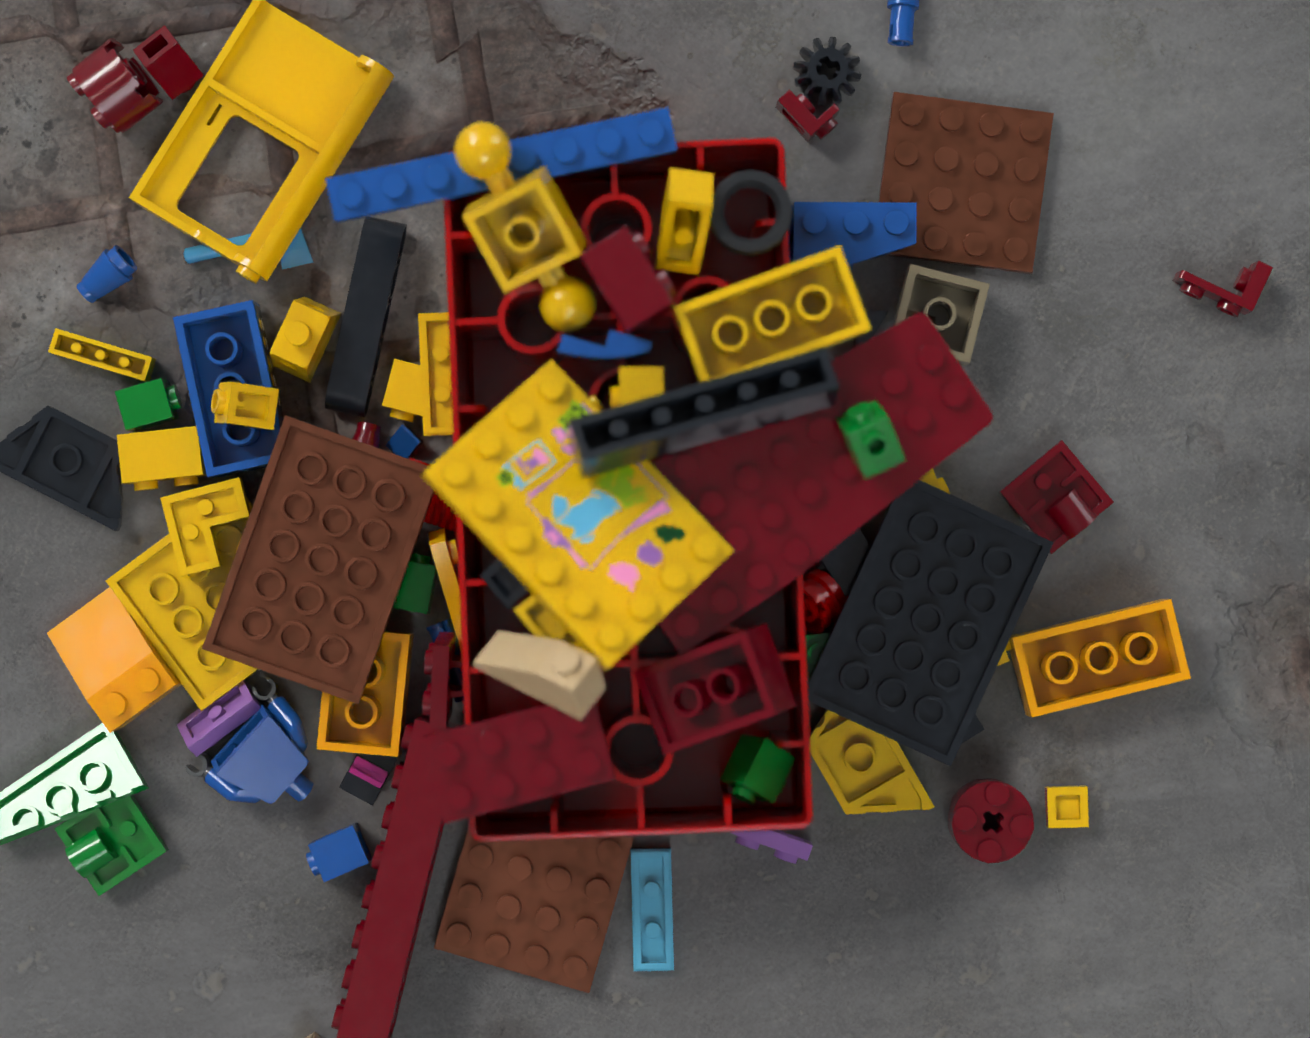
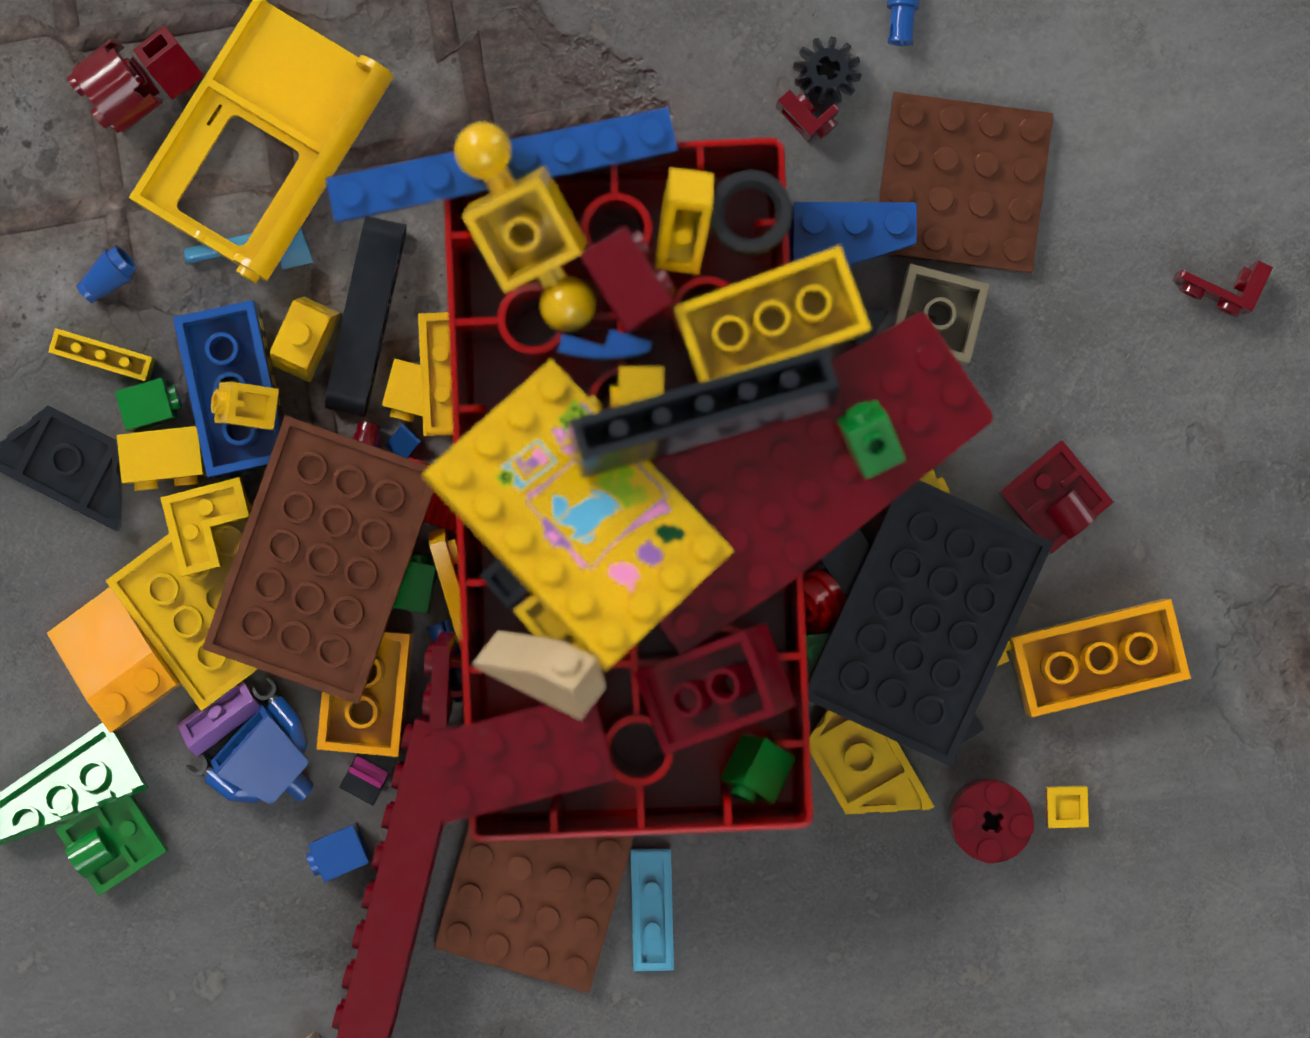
(786, 845): medium lavender plate -> none

